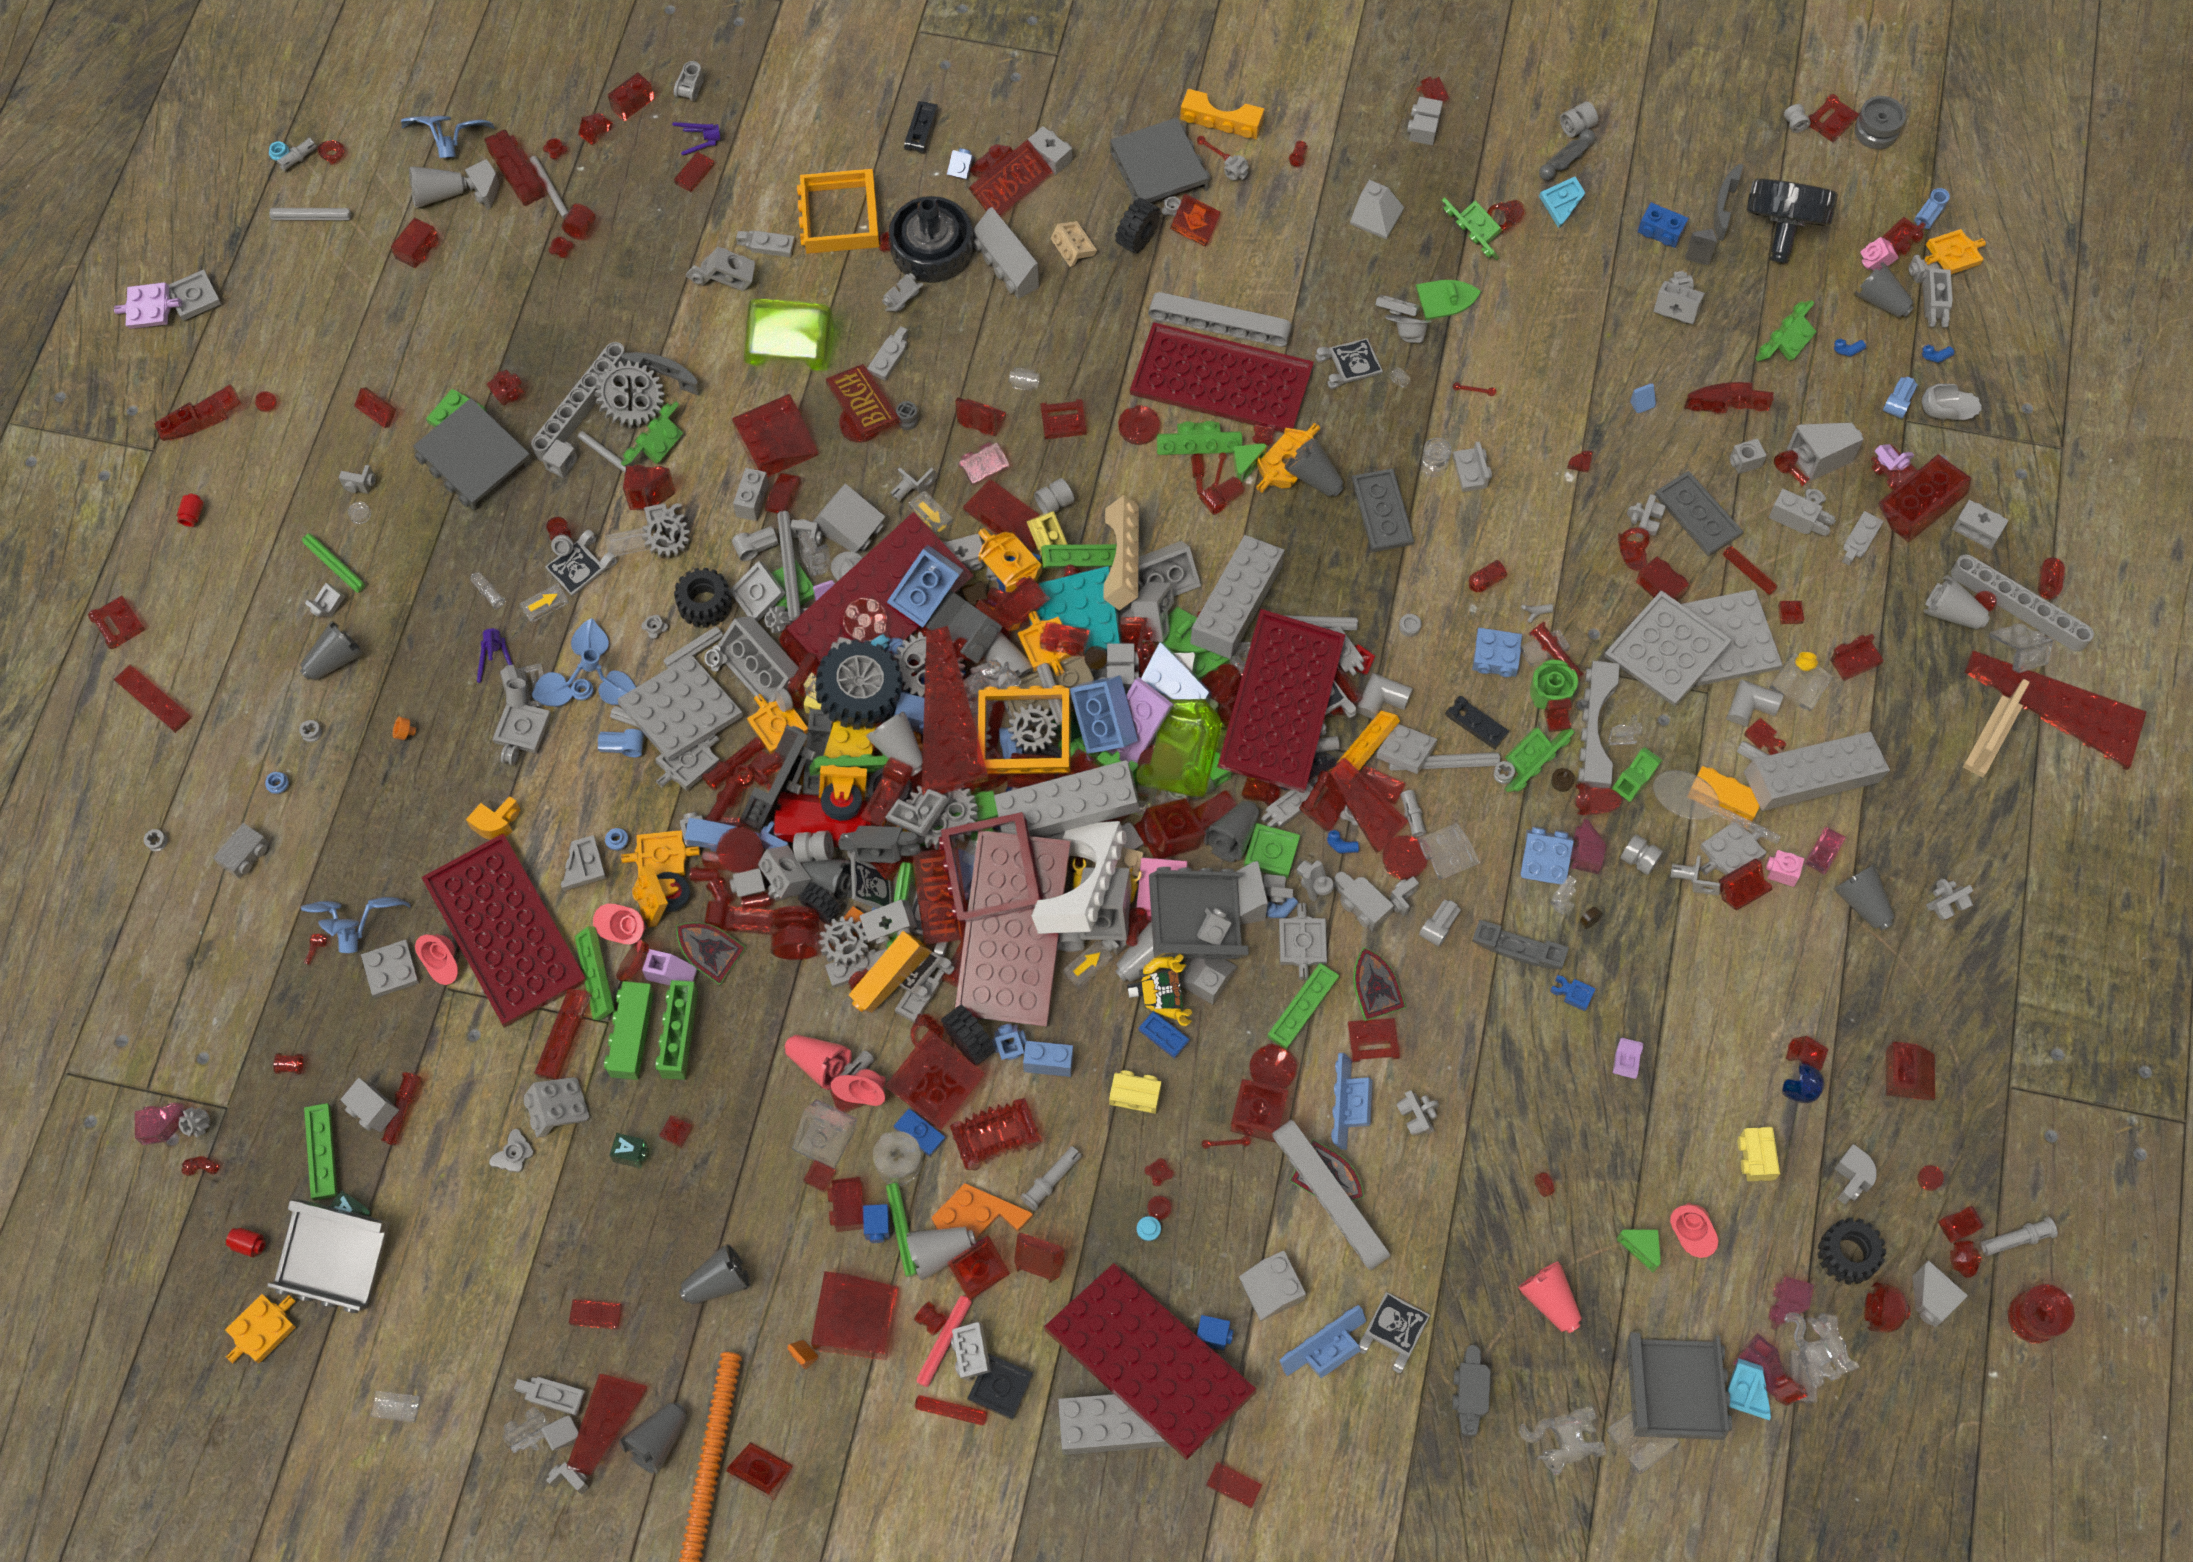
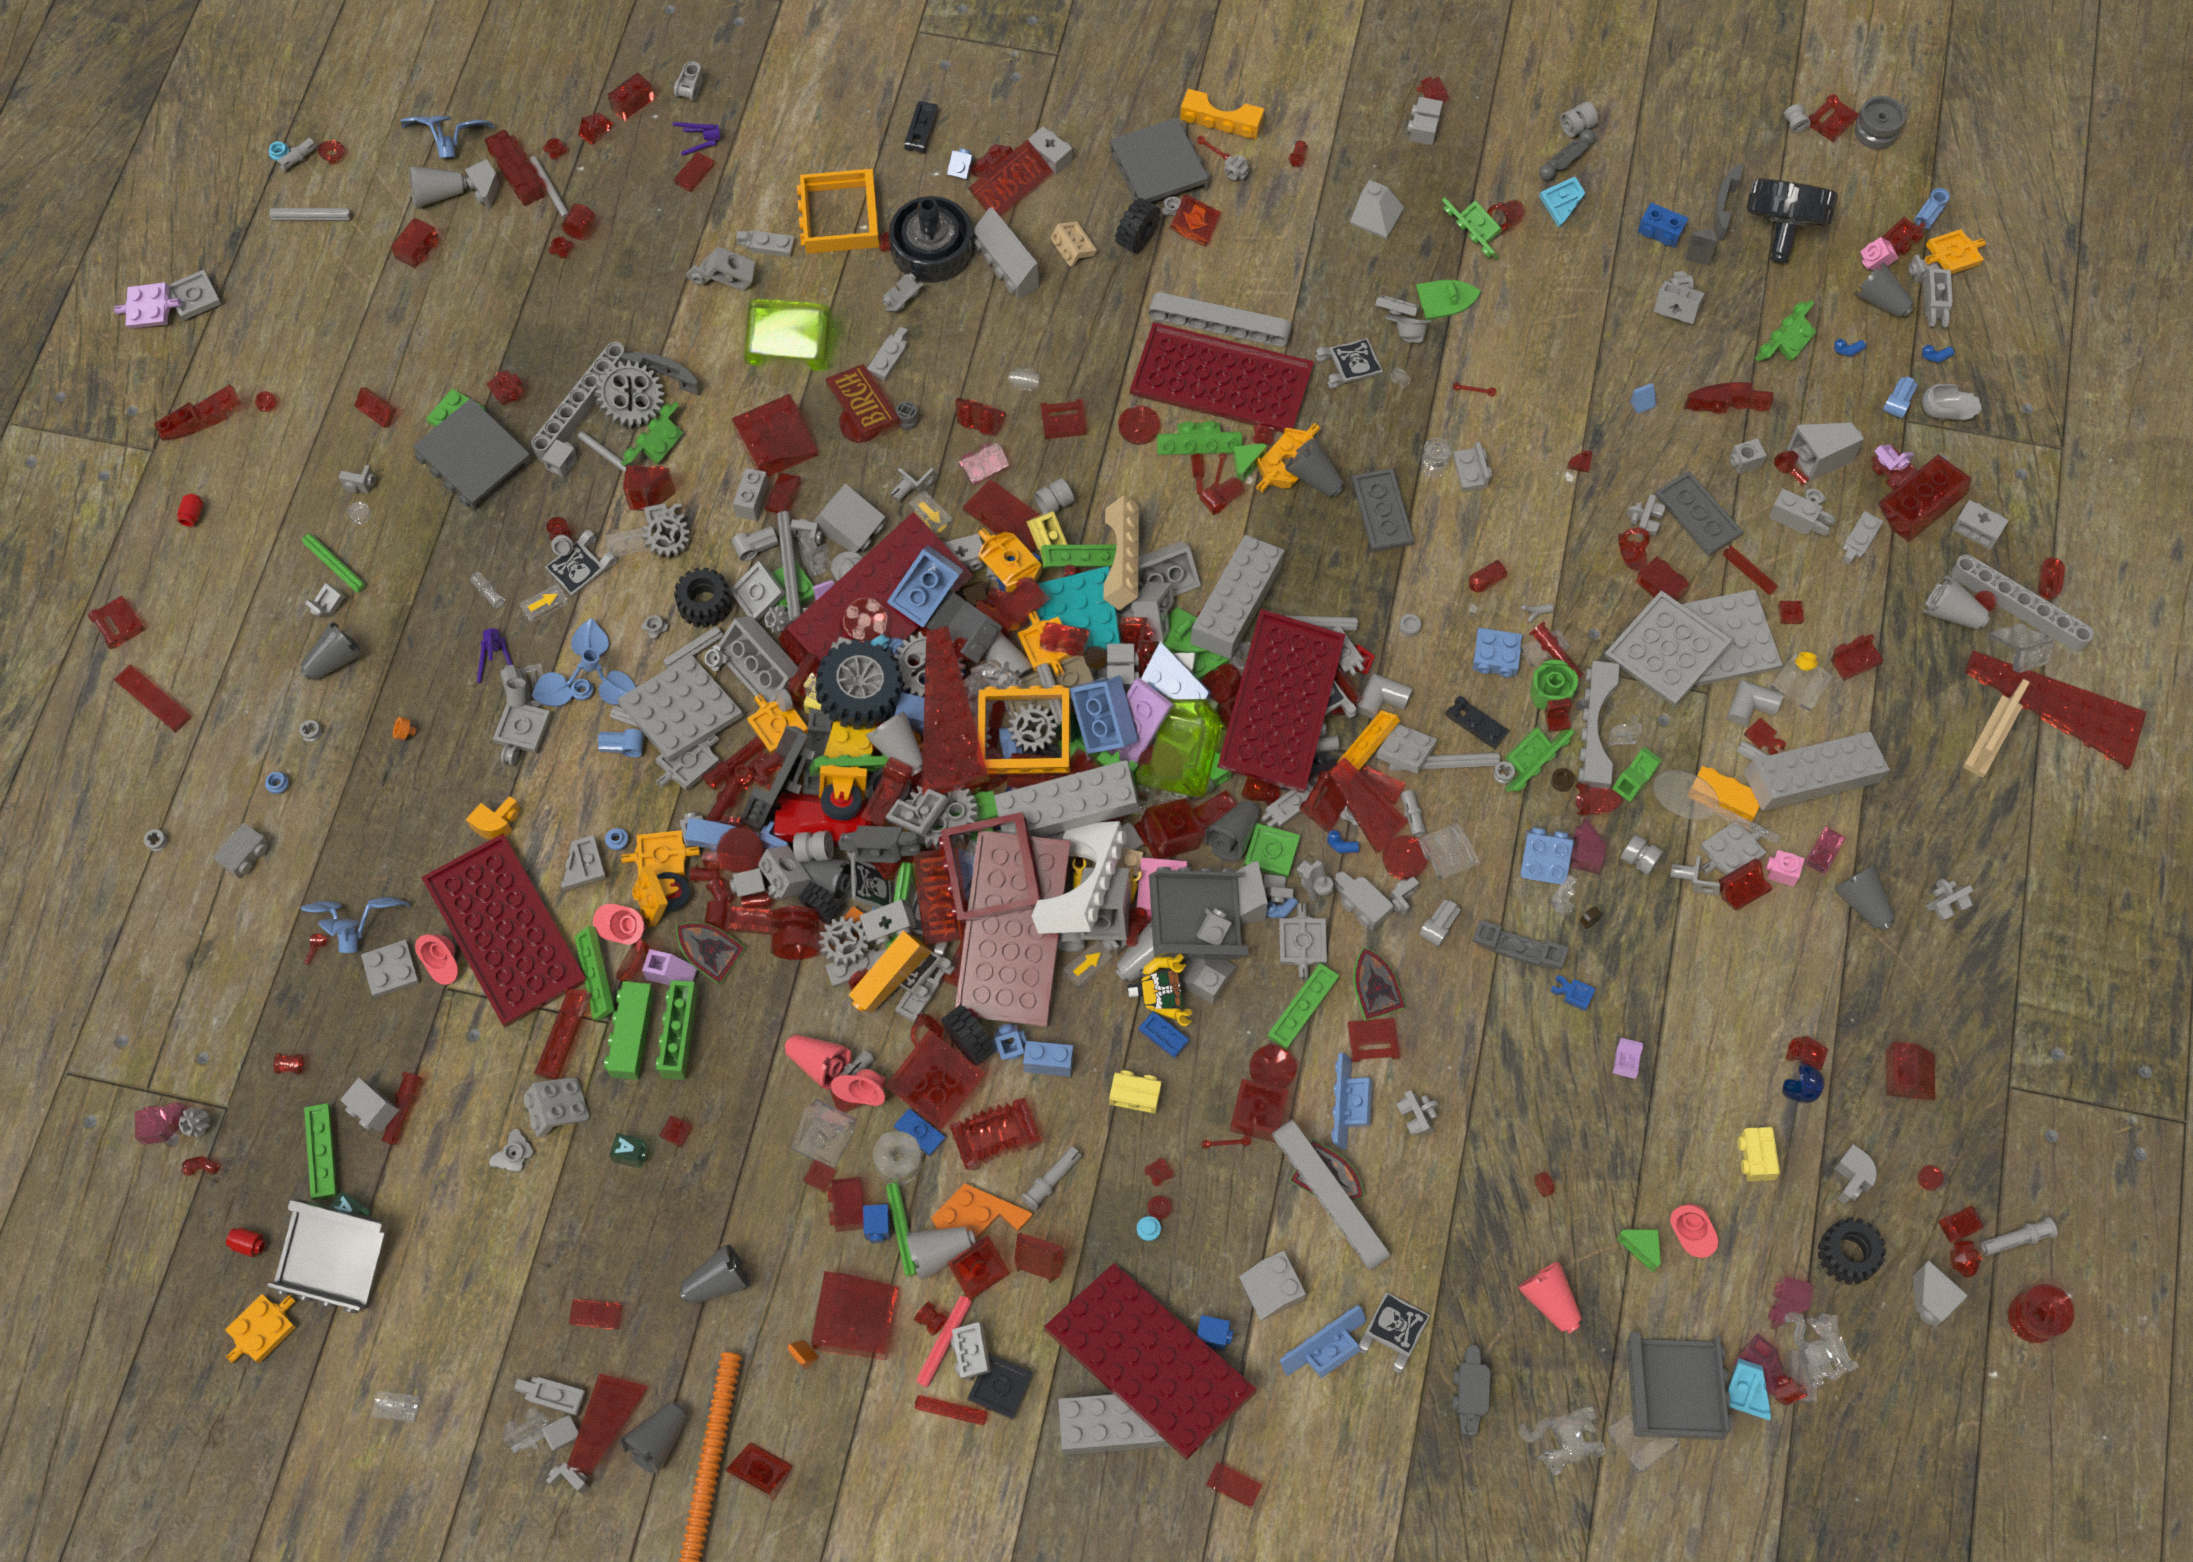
(1886, 1308): clear red cylinder -> none

